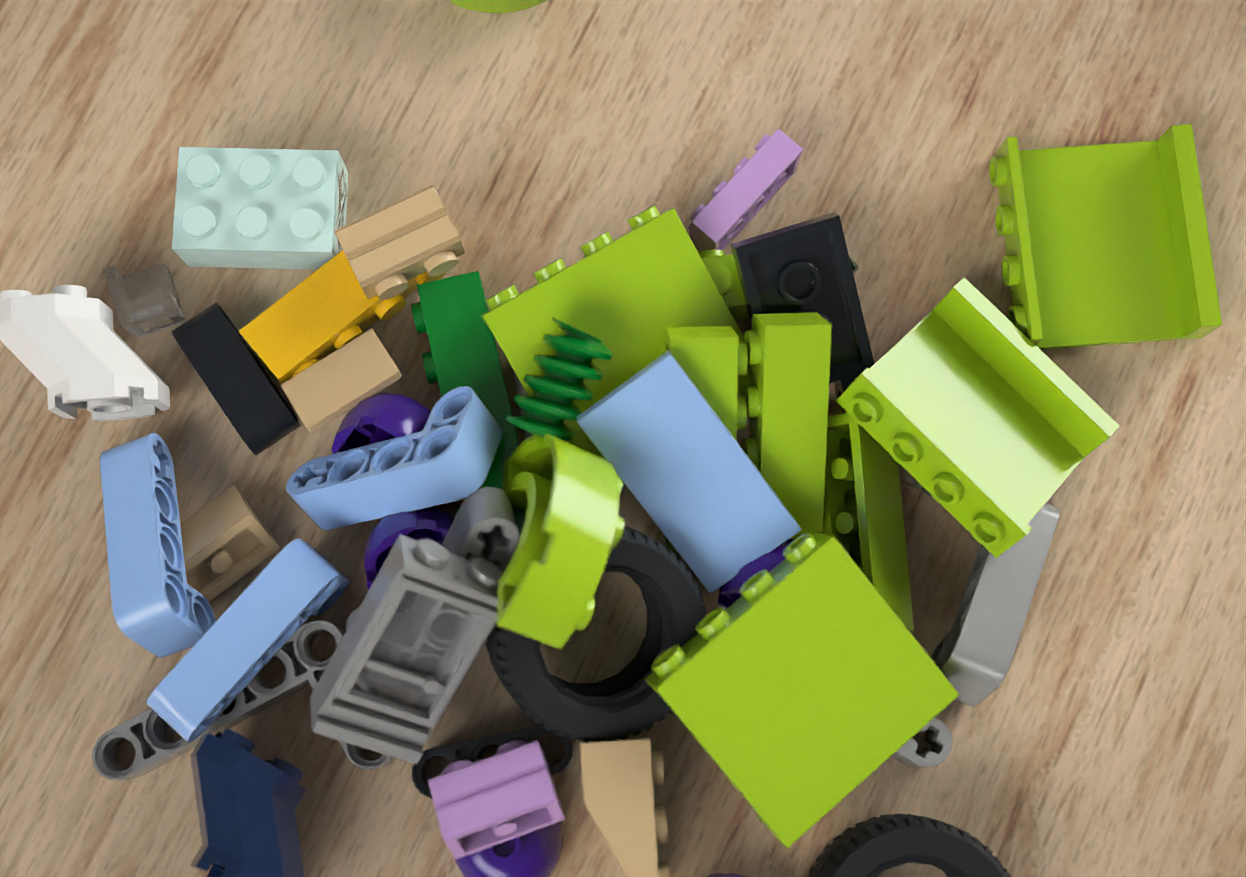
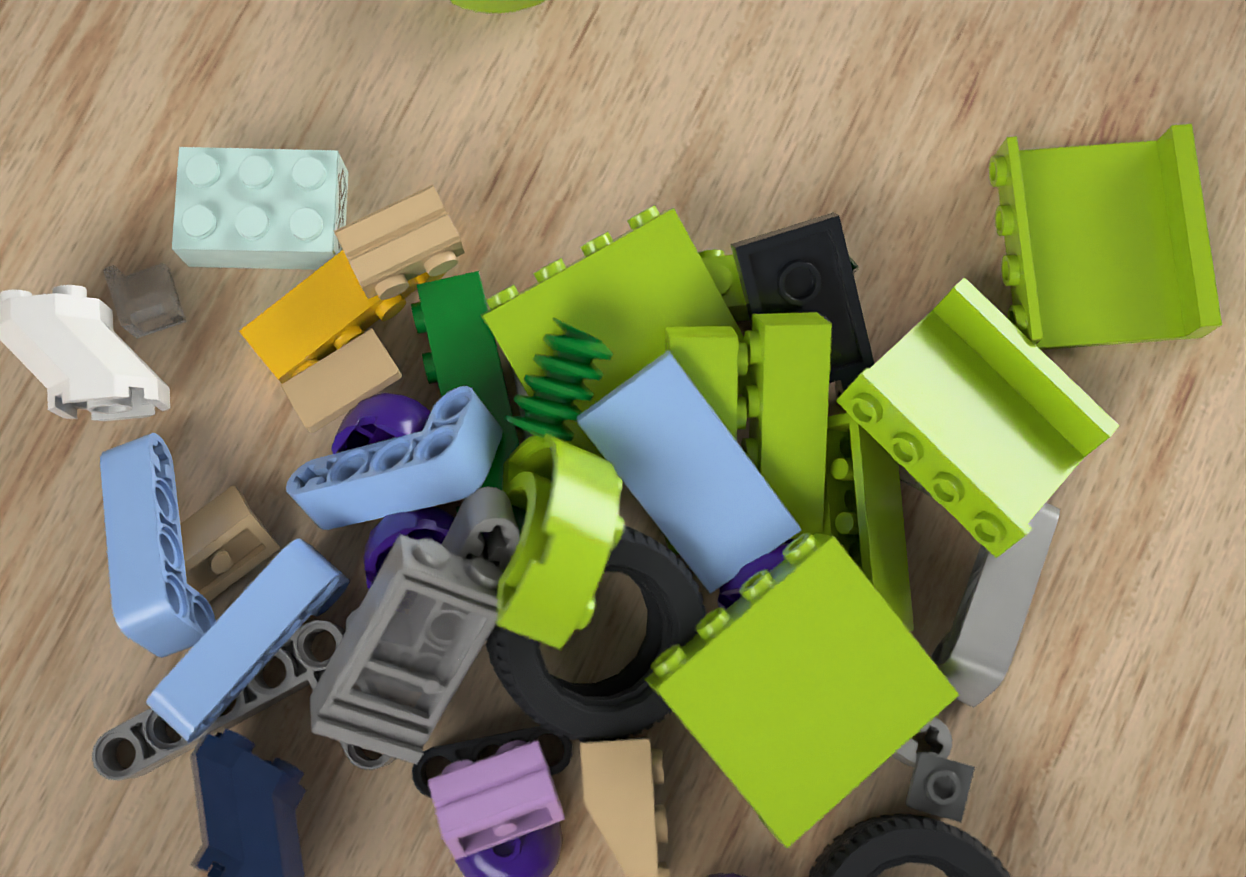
(236, 379): black beam -> none
(746, 193): lavender piece -> none
(939, 786): none -> dark grey bracket

